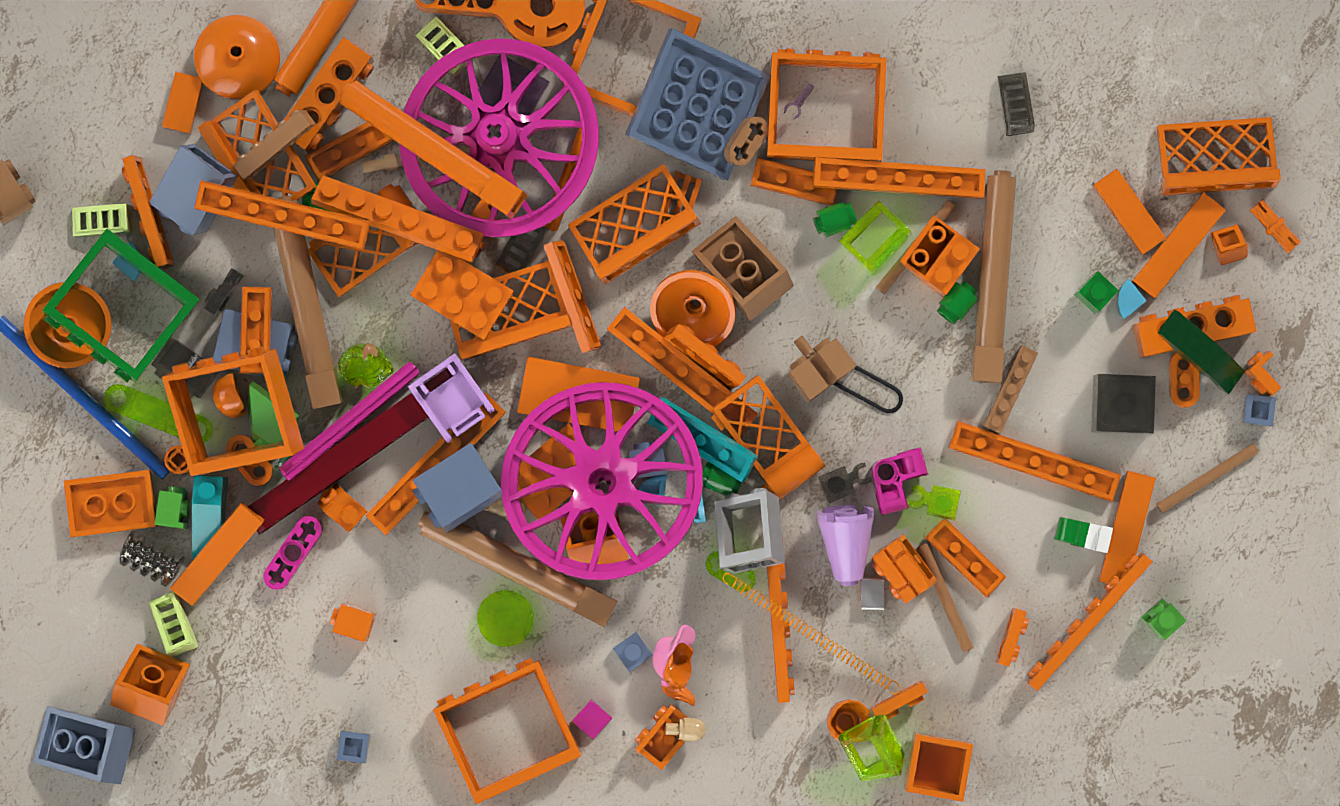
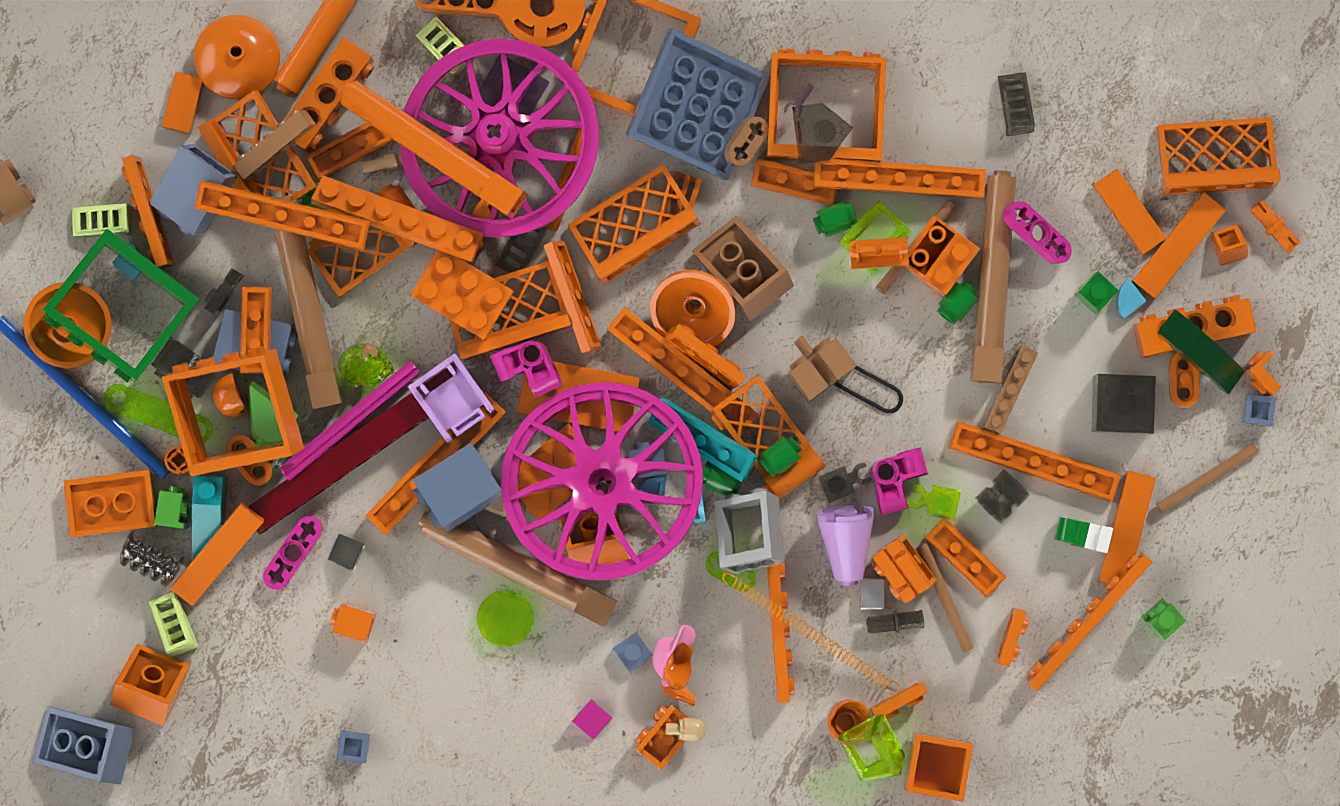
(341, 507): orange bracket -> none
(346, 552): none -> clear smoke slope
(475, 691): orange window -> none
(541, 374): none -> dark pink piece
(780, 456): none -> green brick
(818, 132): none -> clear smoke plate
(879, 253): none -> orange hinge
(895, 622): none -> clear smoke axle
(1010, 489): none -> clear smoke wheel
(1049, 233): none -> dark pink beam

